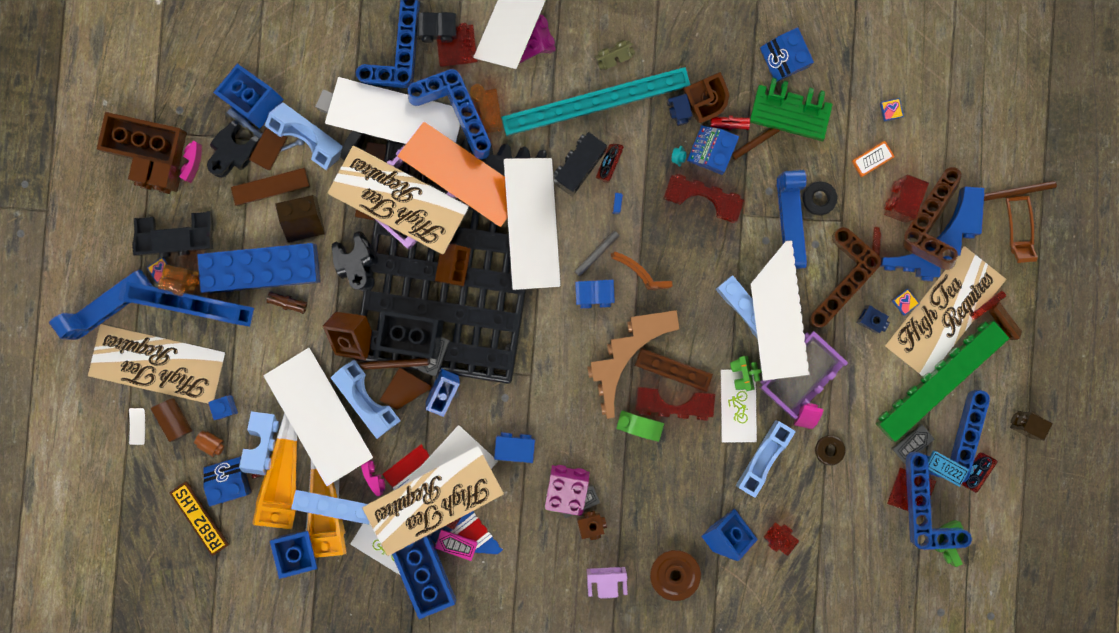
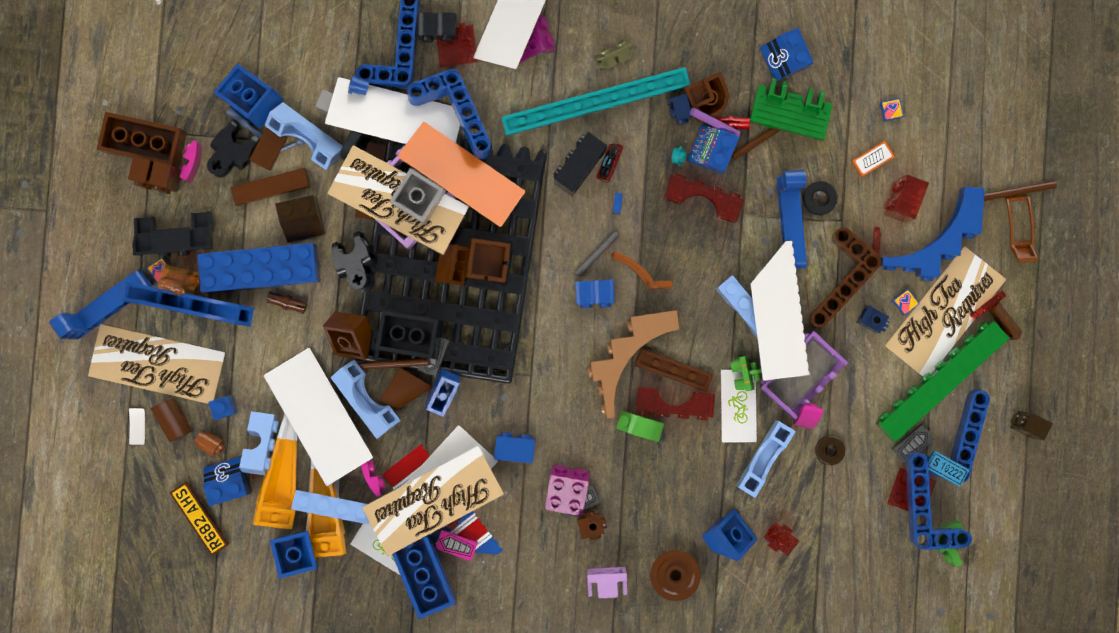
(358, 85): none -> blue piece
(417, 196): none -> light grey brick
(485, 259): none -> reddish brown piece
(489, 107): clear orange hinge -> none
(532, 223): white sticker -> none
(713, 122): none -> medium lavender bar
(930, 218): reddish brown beam -> none
(980, 471): slope -> none

